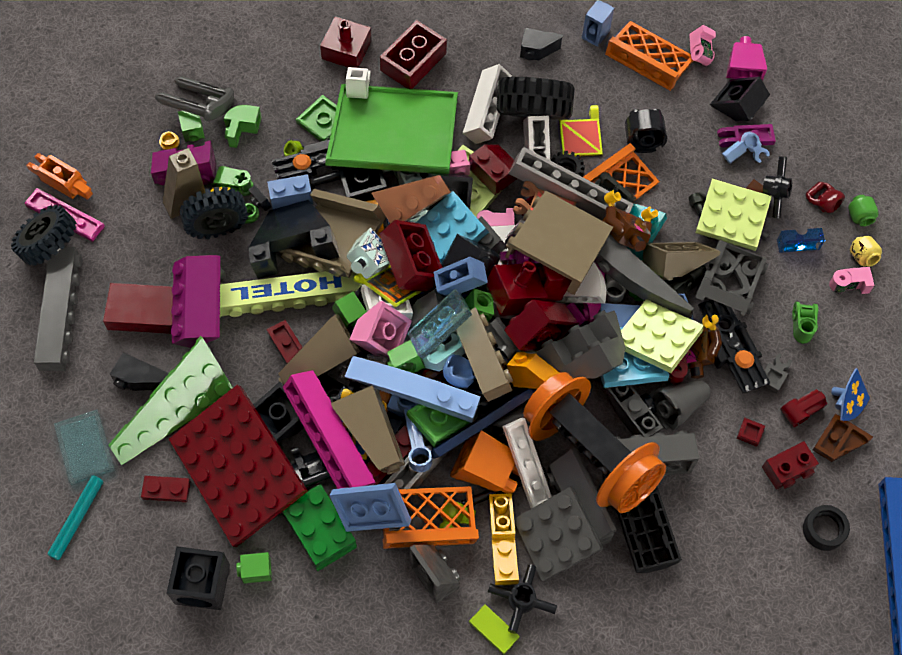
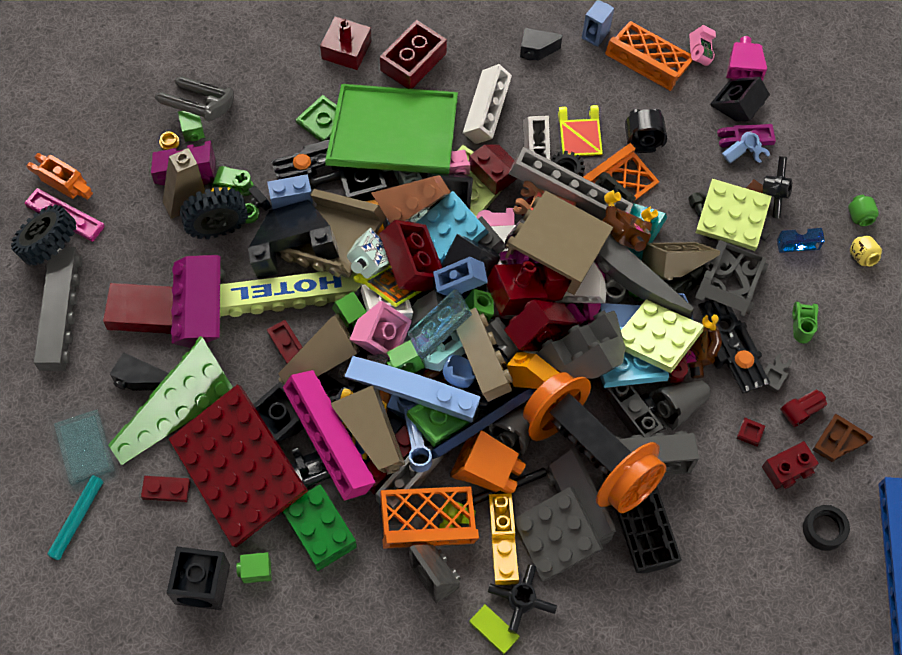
(241, 119): brick -> none
(292, 147): lime tile -> none
(357, 82): white brick -> none
(370, 507): medium blue plate -> none
(527, 462): white tile -> none
(535, 97): black tyre -> none
(829, 200): dark red piece -> none
(852, 279): bright pink leg -> none
(852, 398): shield -> none

